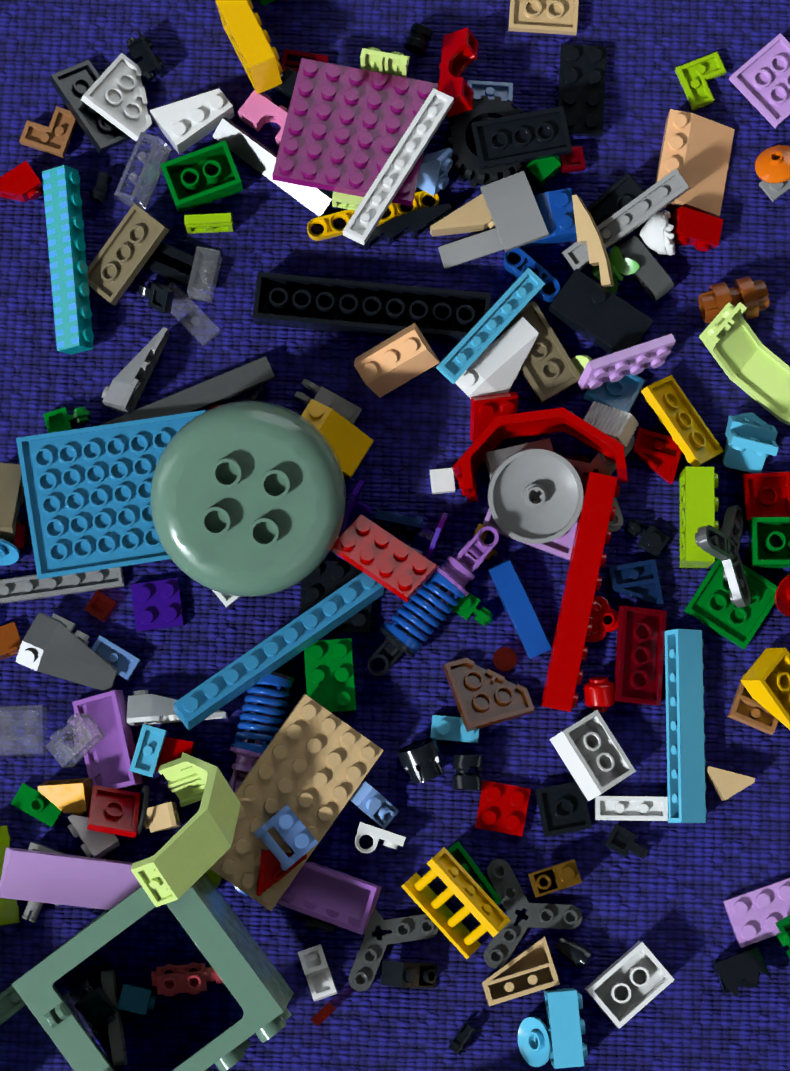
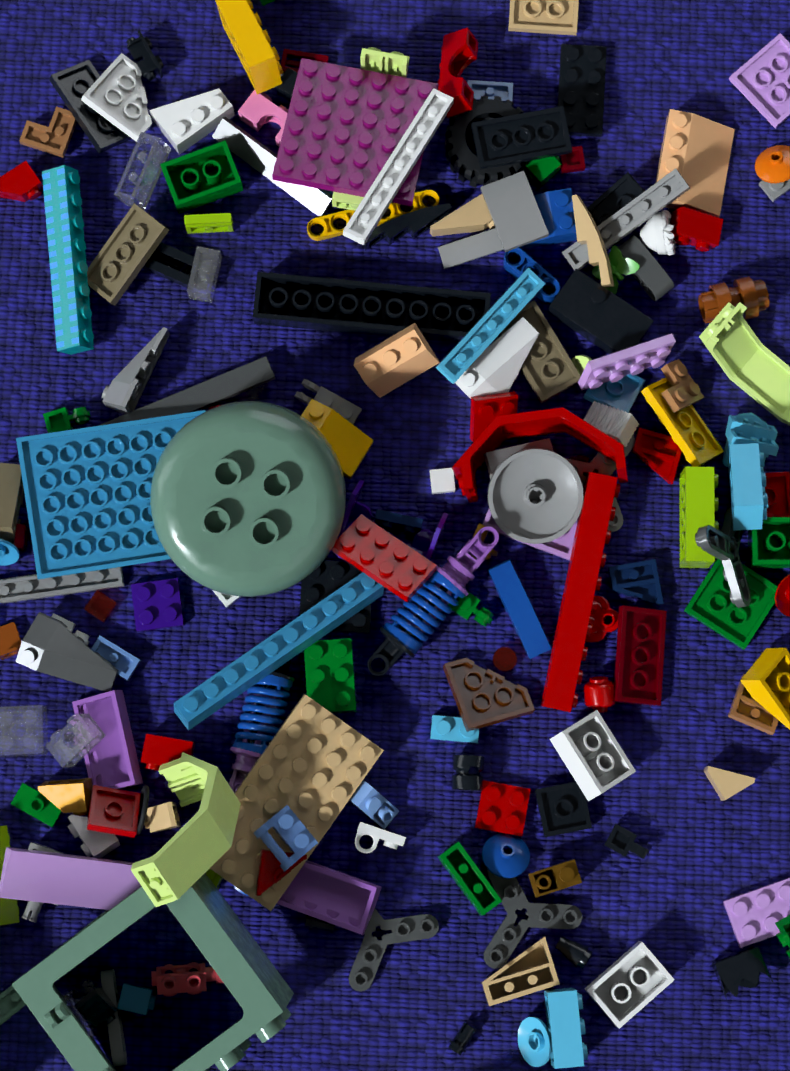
(100, 188): black pin -> none
(148, 750): medium azure plate -> none
(156, 709): white wedge -> none
(159, 296): black plate -> none
(192, 317): clear tile -> none
(317, 972): white slope -> none
(323, 1013): clear red tile -> none
(408, 974): black slope -> none
(418, 39): black wheel -> none
(421, 760): black piece -> none
(434, 171): light blue slope -> none
(467, 891): yellow fence -> none
(505, 864): none -> blue dish
(631, 808): white plate -> none
(651, 541): black plate -> none
(683, 390): none -> medium nougat plate
(685, 726): medium azure brick -> none
(694, 78): lime tile -> none
(747, 486): none -> medium azure brick

